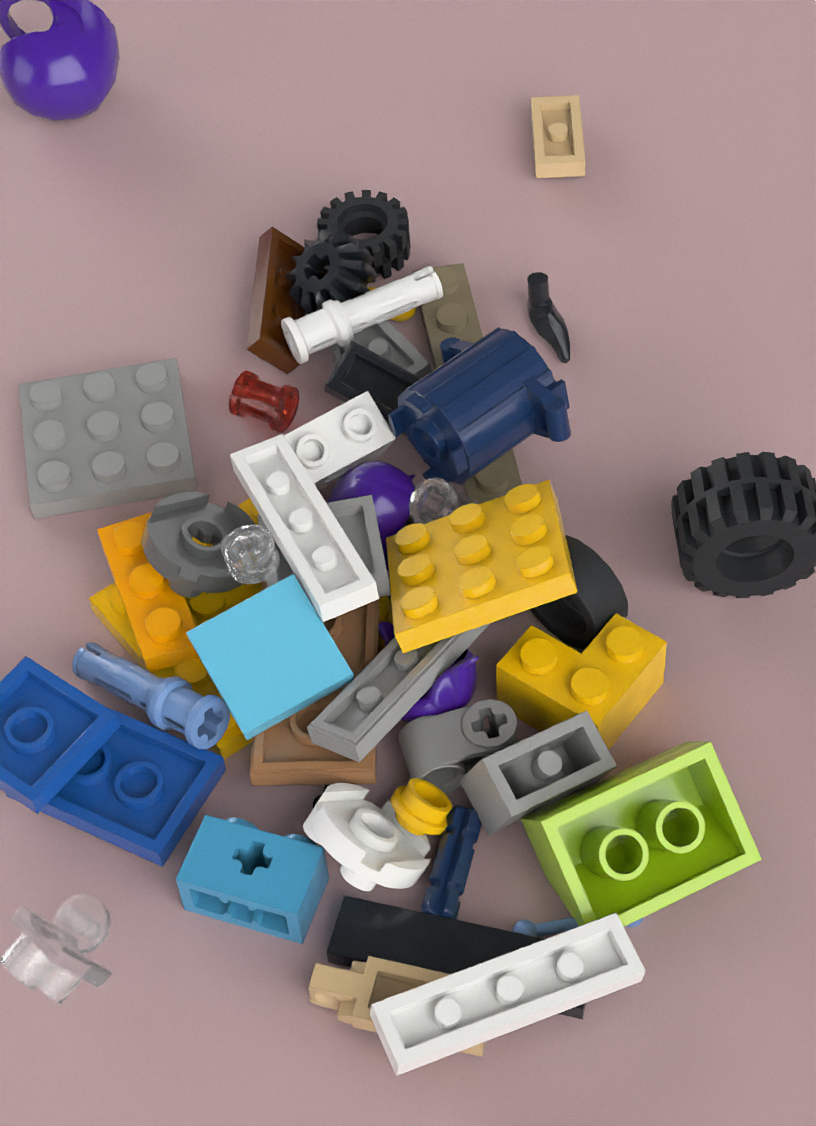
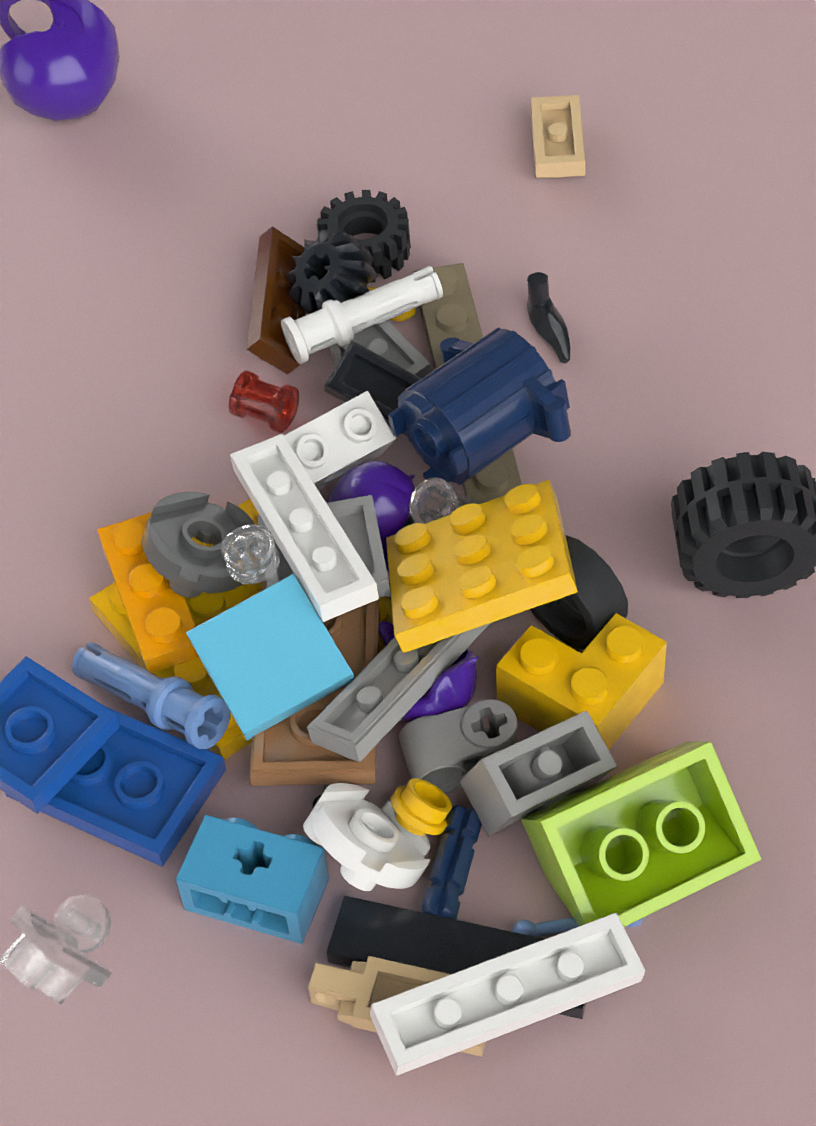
(106, 438): light grey plate -> none

